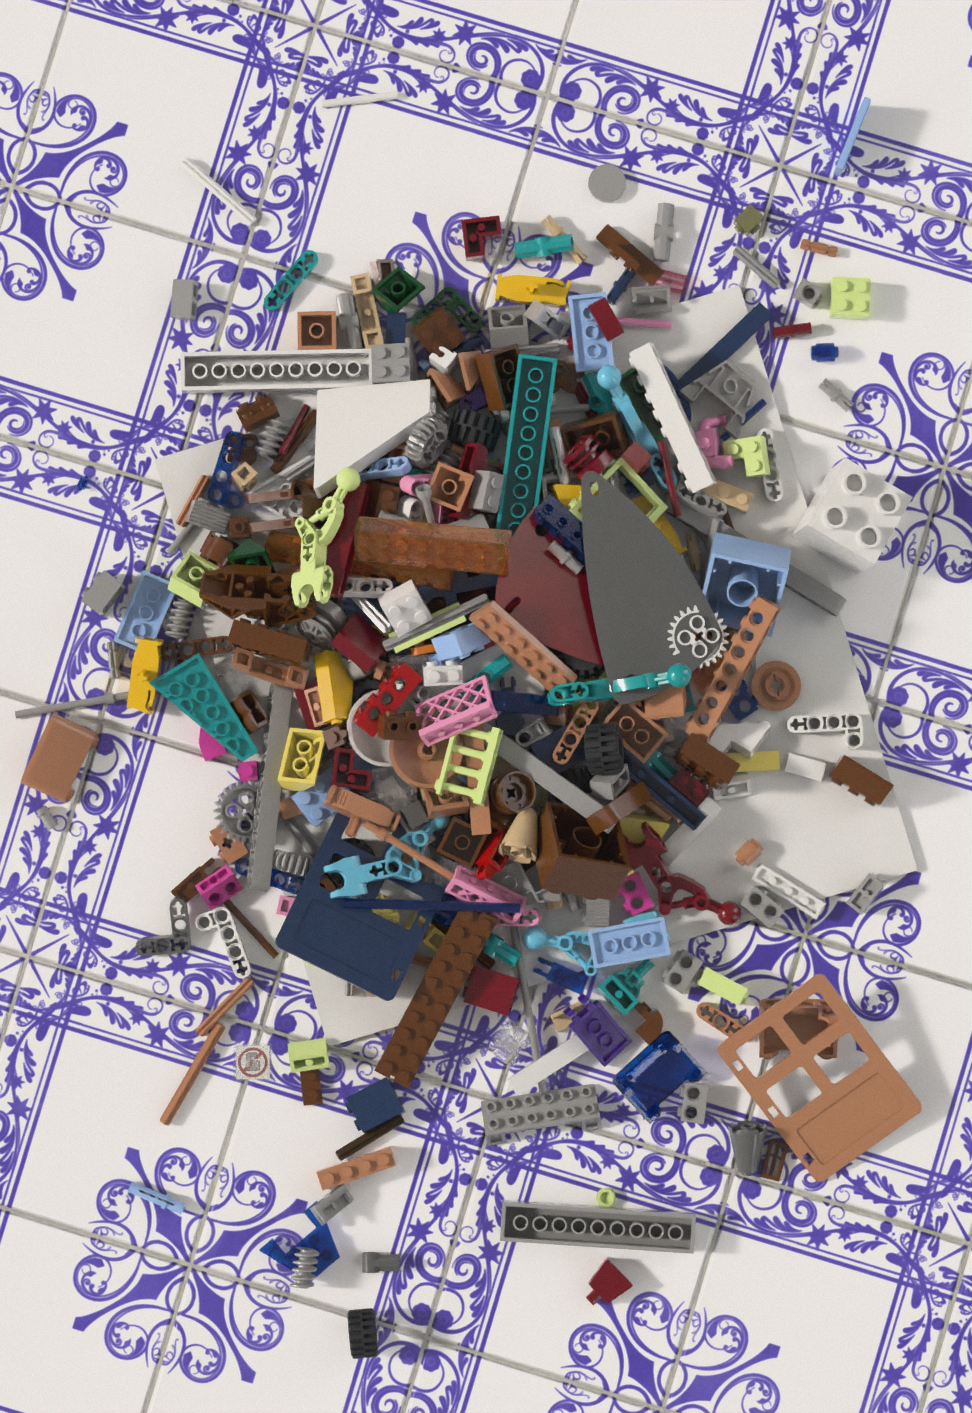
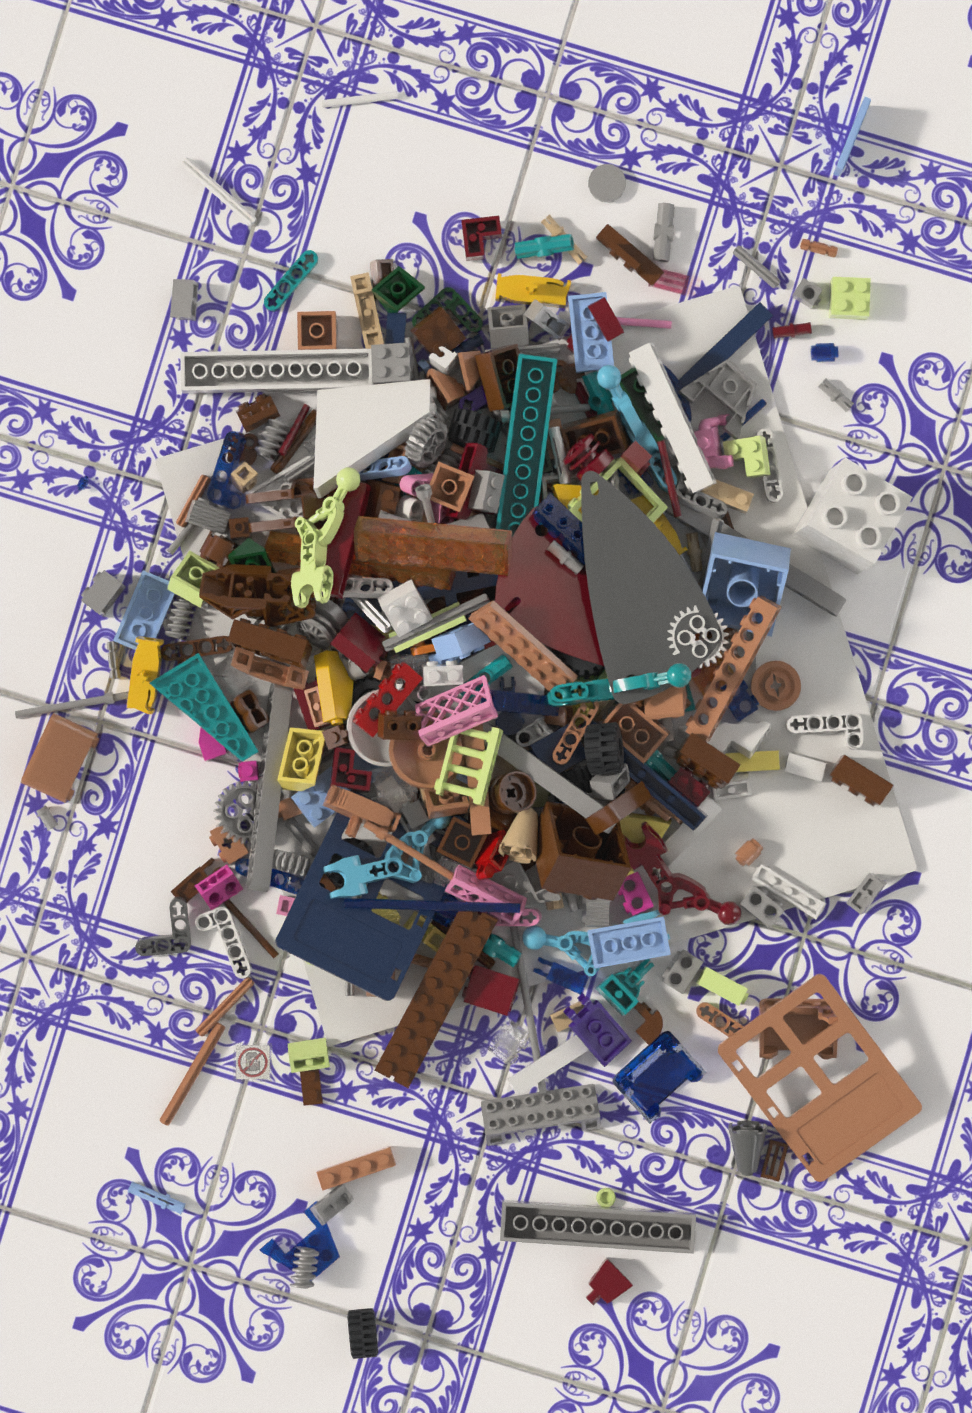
(349, 321): light grey piece -> none
(368, 1138): dark brown axle -> none
(374, 1105): dark blue brick -> none
(374, 1262): dark grey piece -> none
(620, 286): dark blue pin -> none
(651, 299): light grey hinge -> none
(698, 1102): light grey brick -> none
(748, 221): olive brick -> none

